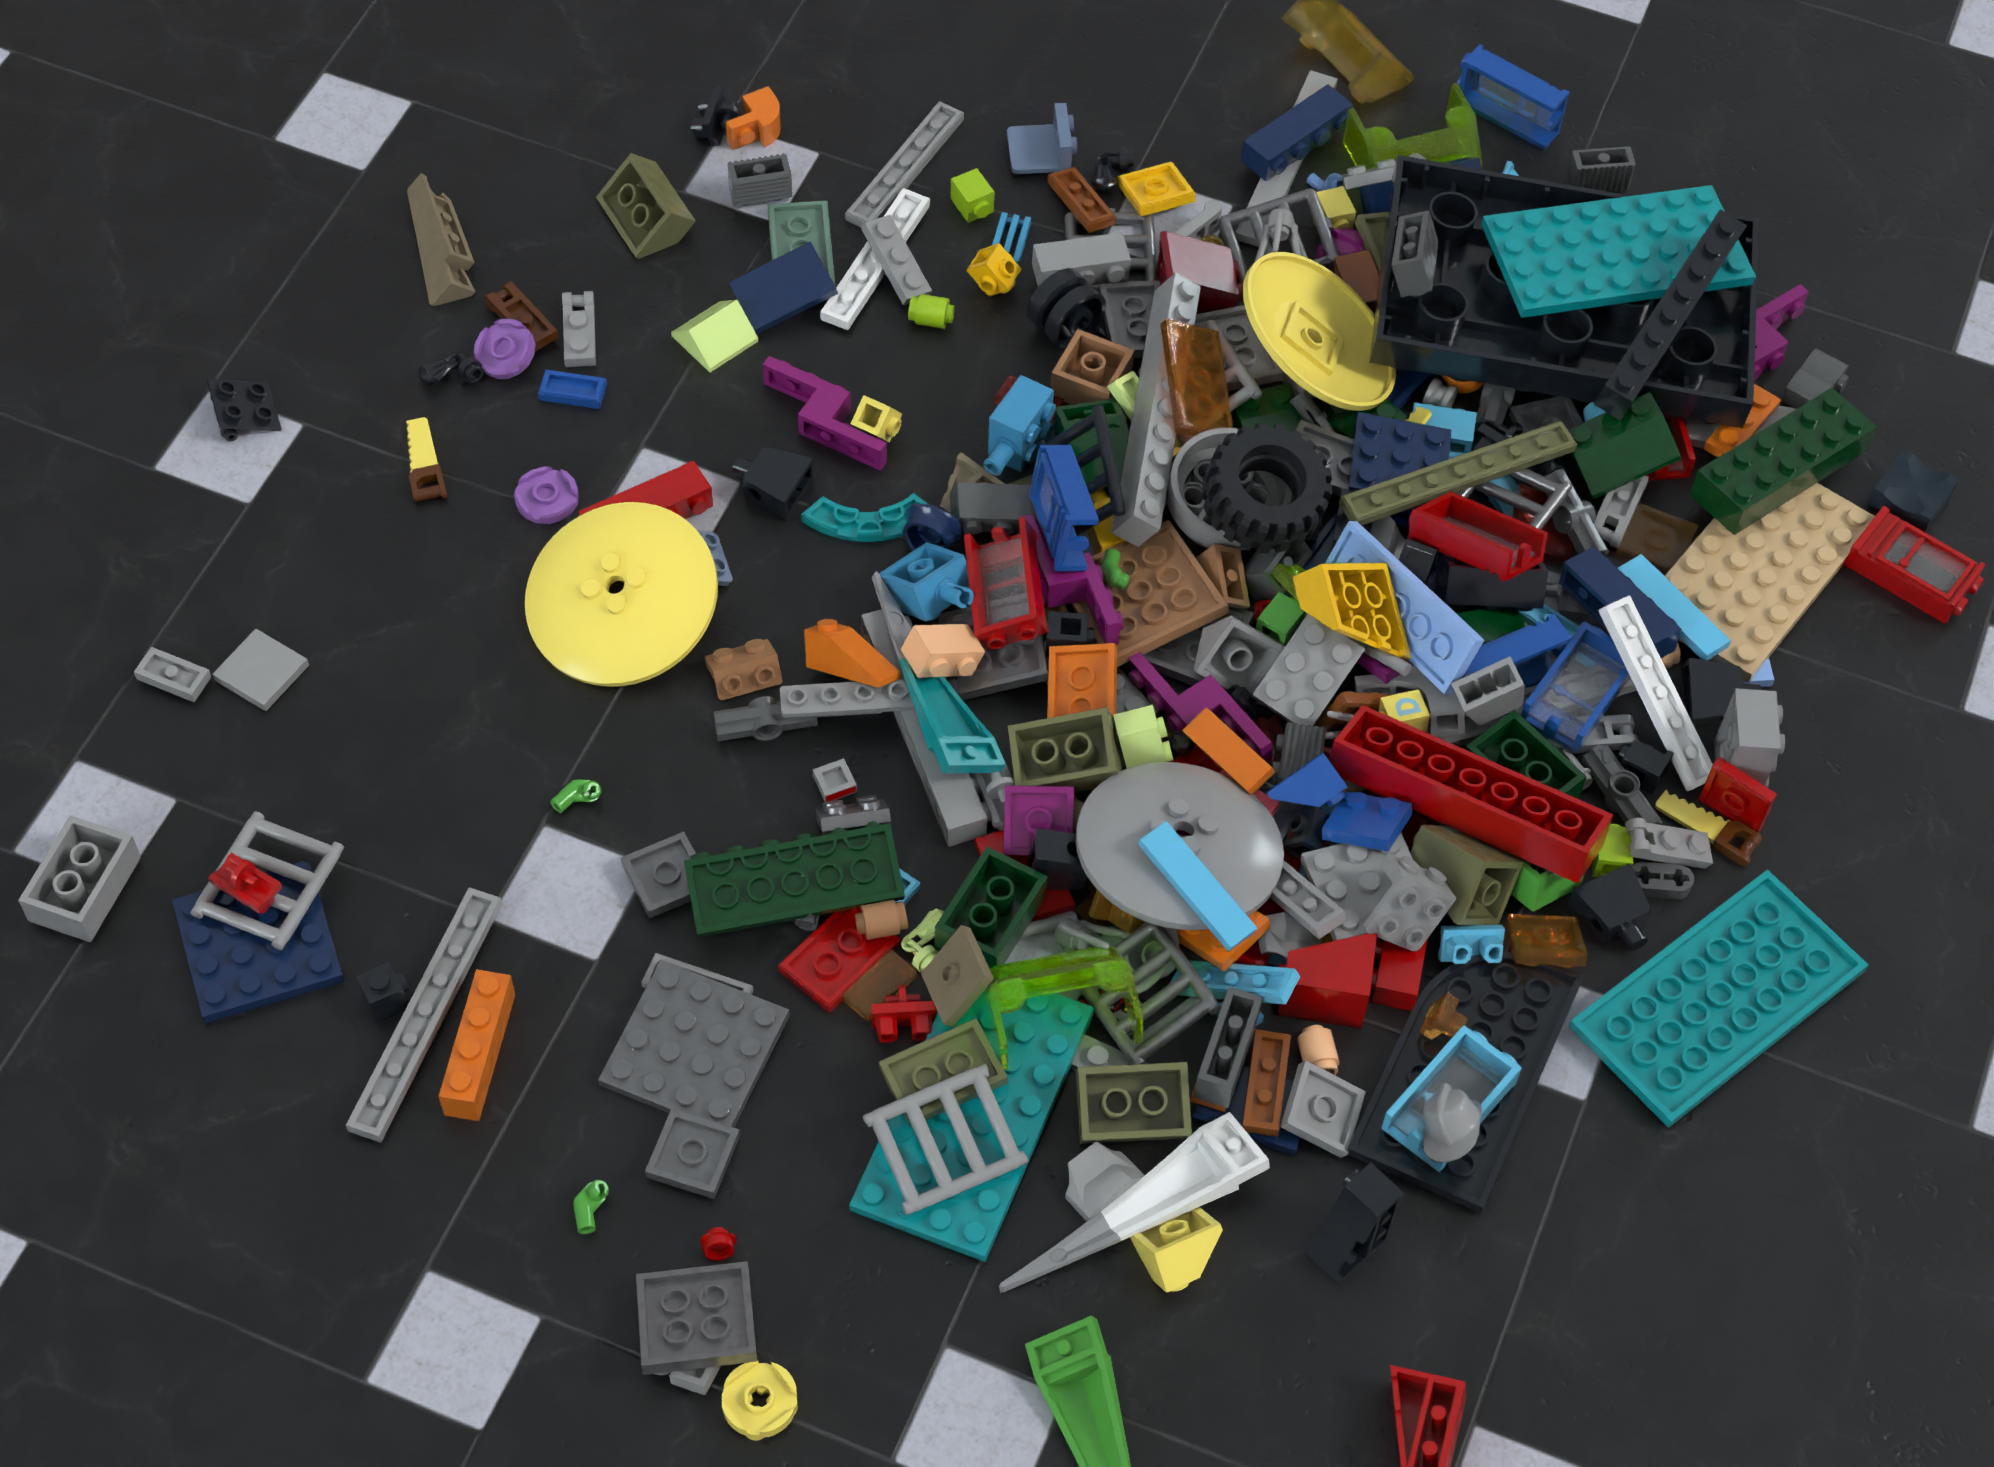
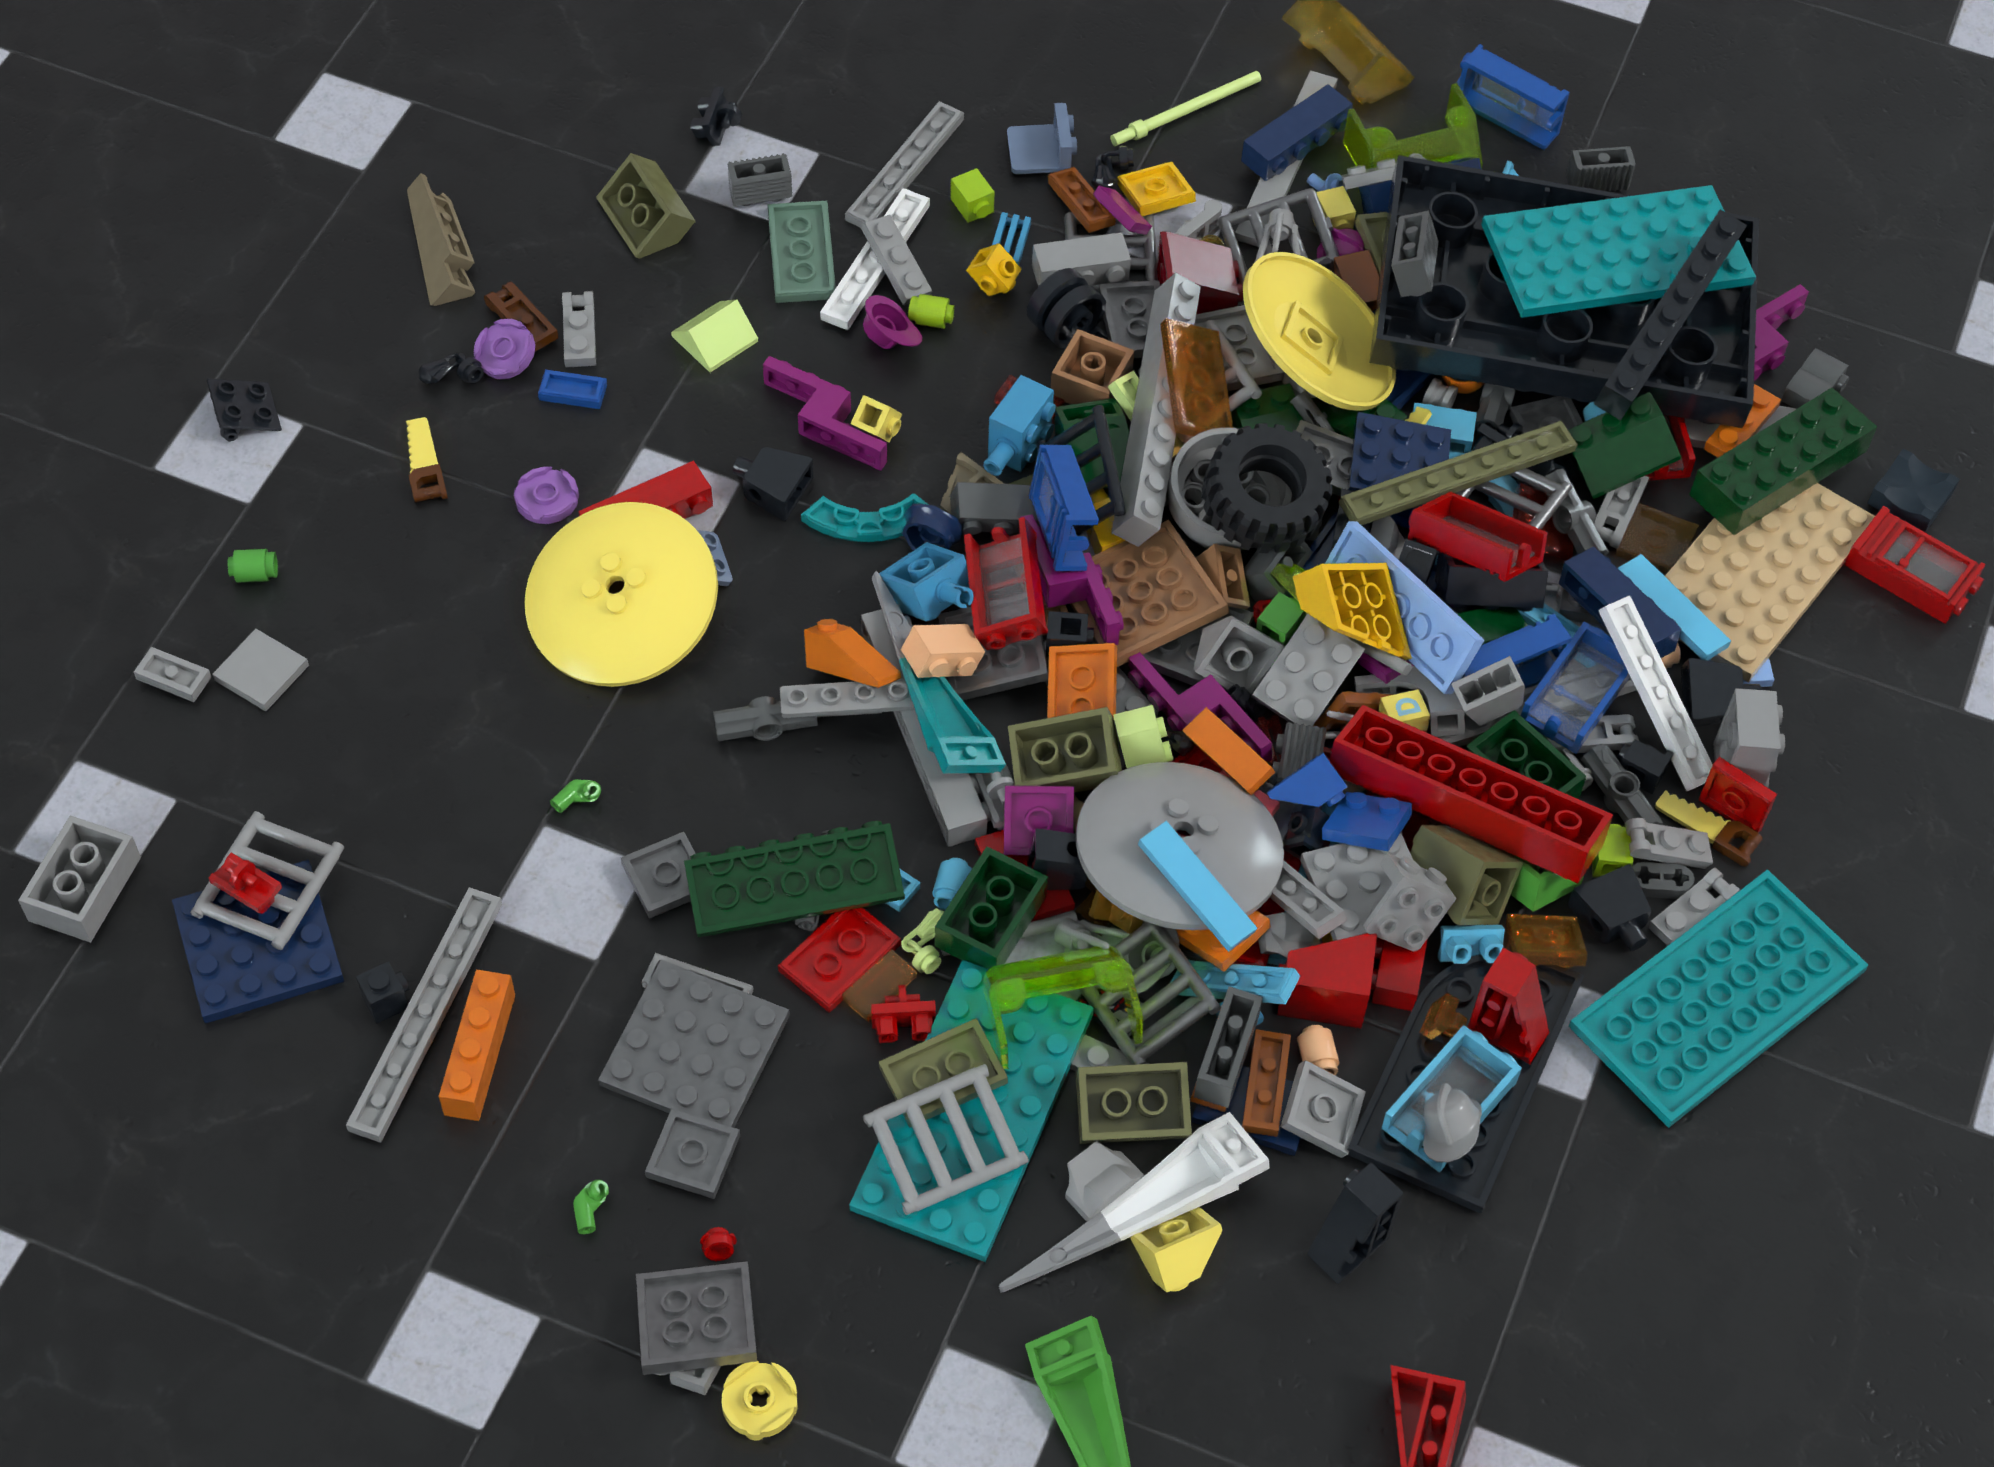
(253, 565): none -> bright green brick
(744, 668): medium nougat bracket -> none
(758, 121): orange brick -> none
(783, 288): dark blue tile -> none
(834, 780): light grey plate -> none
(866, 809): flat silver plate -> none
(881, 919): medium nougat brick -> none
(888, 324): none -> magenta piece
(949, 880): none -> medium azure brick
(957, 976): dark tan plate -> none
(1111, 572): bright green arm -> none
(1122, 210): none -> magenta tile
(1141, 128): none -> yellowish green bar
(1511, 1007): none -> red wedge
(1692, 907): none -> light grey plate

